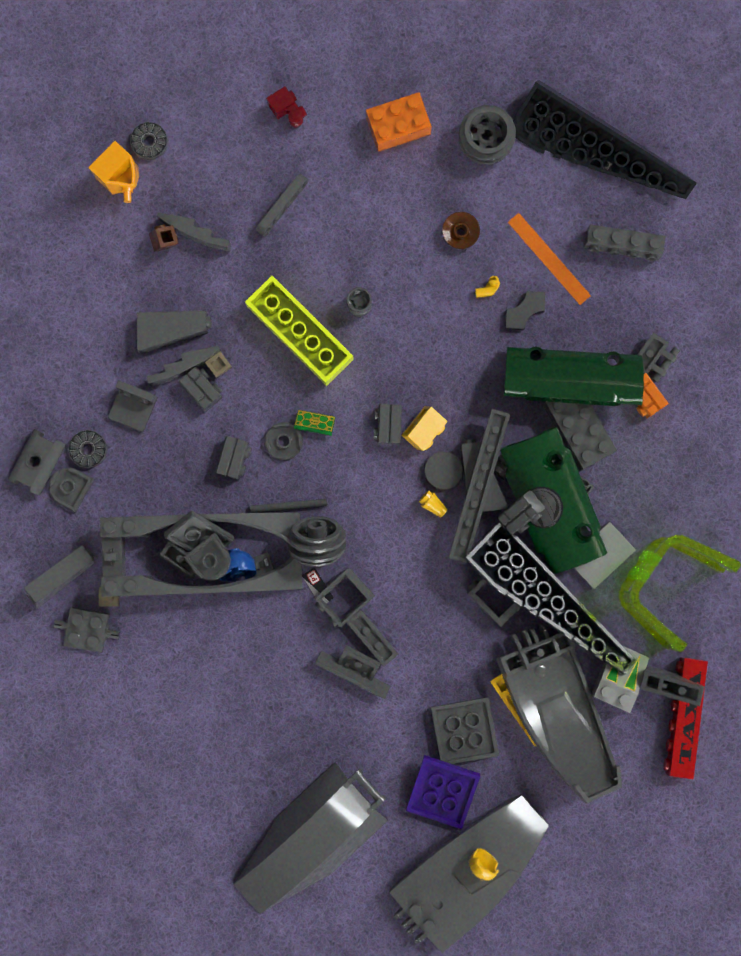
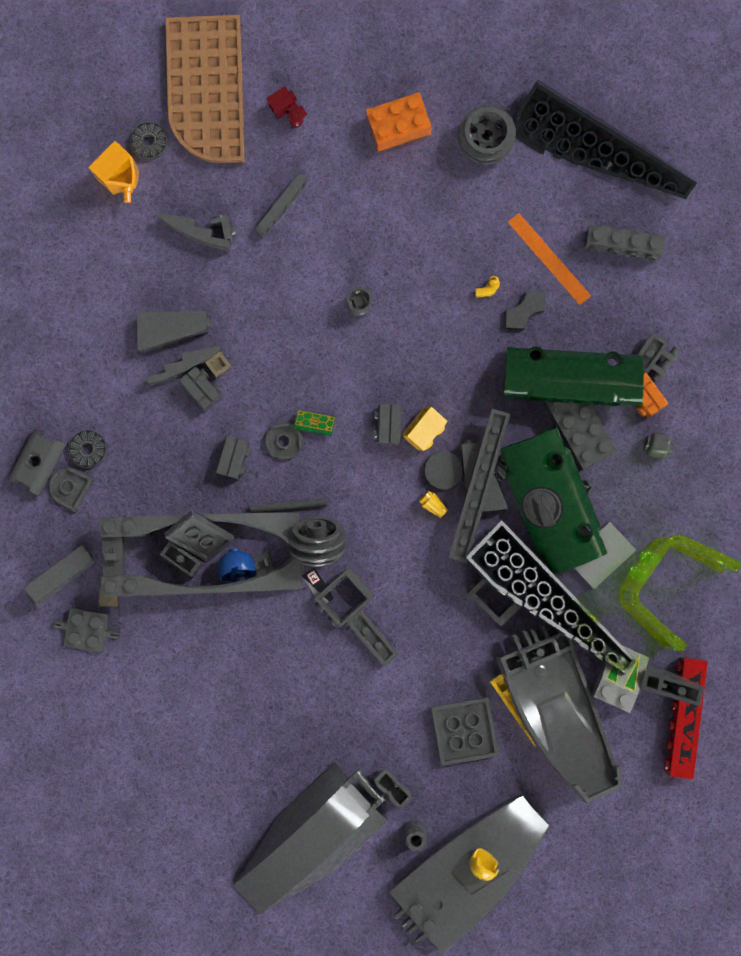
(132, 406): dark grey bracket -> none
(163, 237): reddish brown brick -> none
(206, 86): none -> medium nougat plate
(209, 559): dark grey tile -> none
(224, 222): none -> dark grey bracket
(299, 330): neon yellow brick -> none
(356, 669): dark grey bracket -> none
(395, 793): none -> dark grey brick
(415, 827): none -> dark grey plant
(443, 792): dark purple plate -> none
(463, 221): reddish brown dish -> none
(522, 512): dark grey brick -> none
(658, 445): none -> dark grey head

